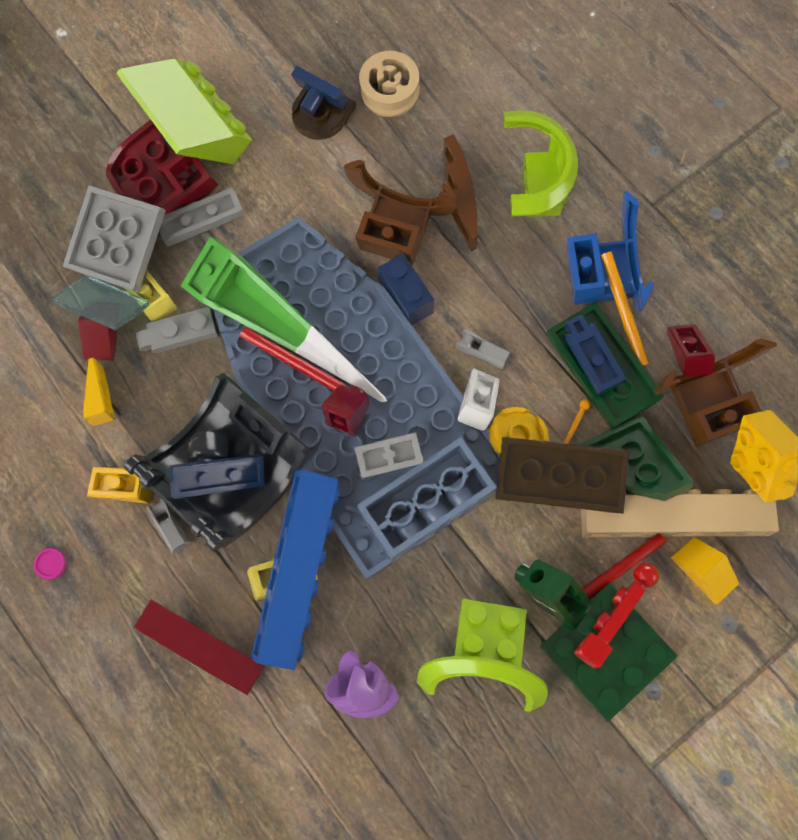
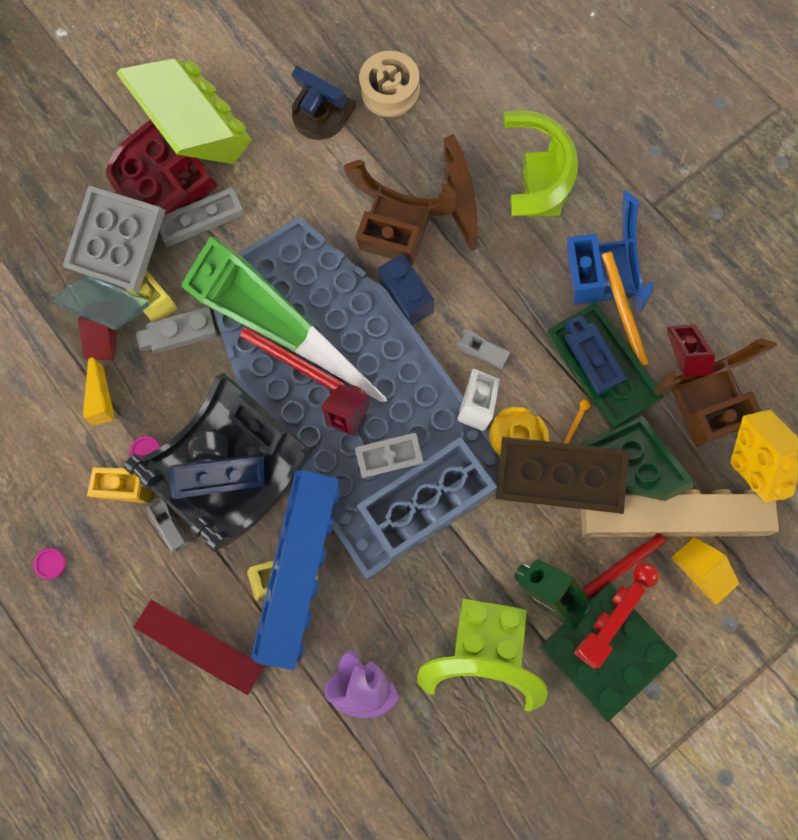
(144, 446): none -> dark pink piece

